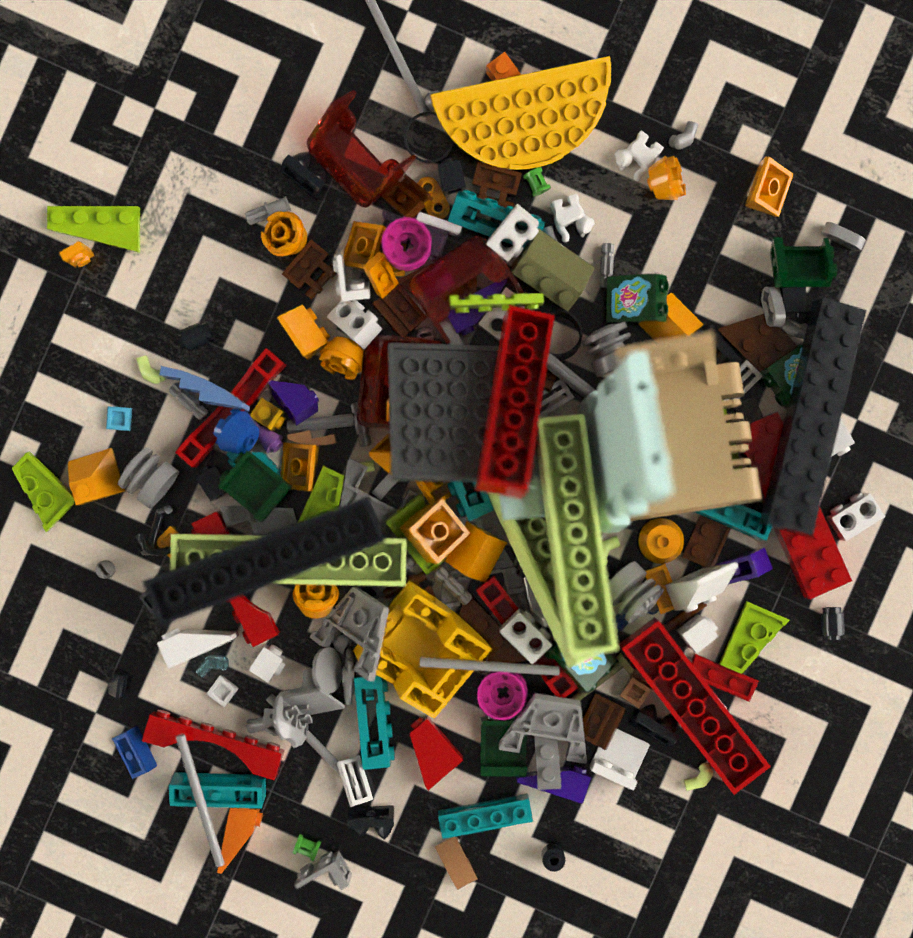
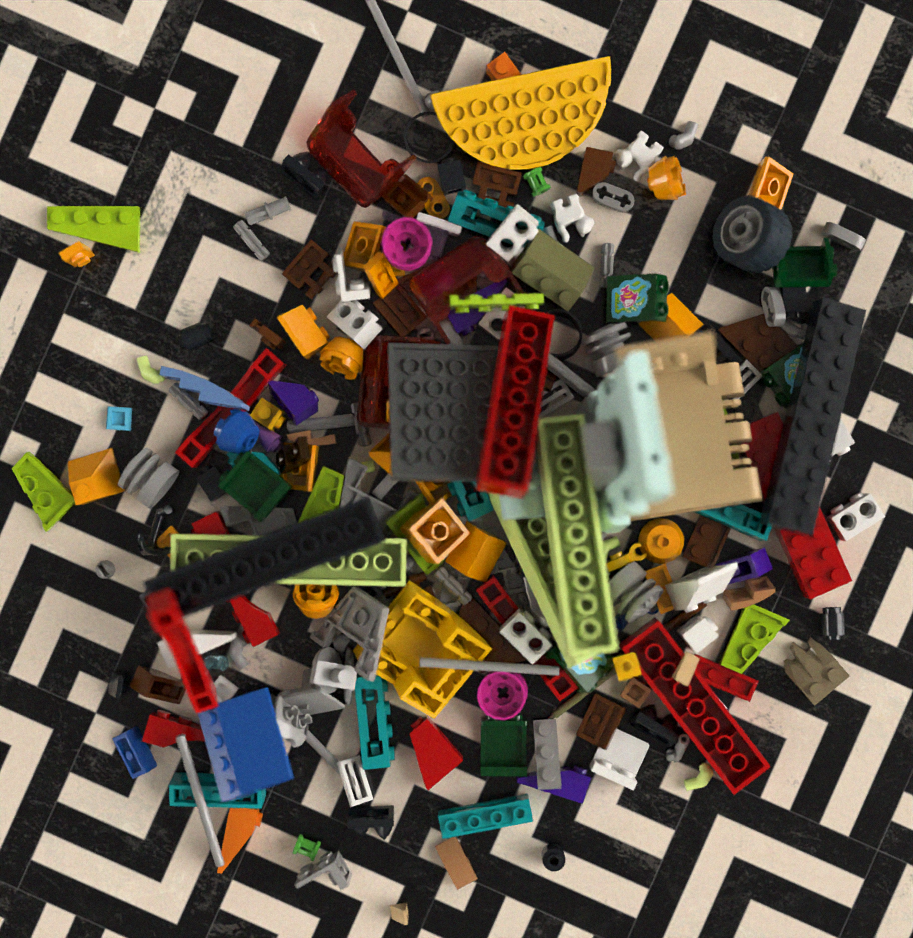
(158, 685): none -> reddish brown slope
(172, 627): none -> red arch
(235, 652): none -> light grey arm
(245, 745): none -> blue slope
(251, 240): none -> light grey axle
(268, 336): none -> reddish brown plate
(268, 663): white brick -> none
(284, 234): light orange cone -> none
(293, 455): none -> dark brown slope
(333, 675): none -> tile
(399, 913): none -> tan piece
(549, 718): light grey wing -> none
(594, 169): none -> reddish brown slope
(601, 452): none -> light grey slope
(614, 192): none -> light grey beam
(619, 559): none -> yellow plate
(627, 666): none -> yellow bracket
(679, 749): none -> light grey arm
(686, 668): none -> tan piece
(752, 234): none -> black wheel
(753, 592): none -> medium nougat slope
(814, 670): none -> dark tan plate

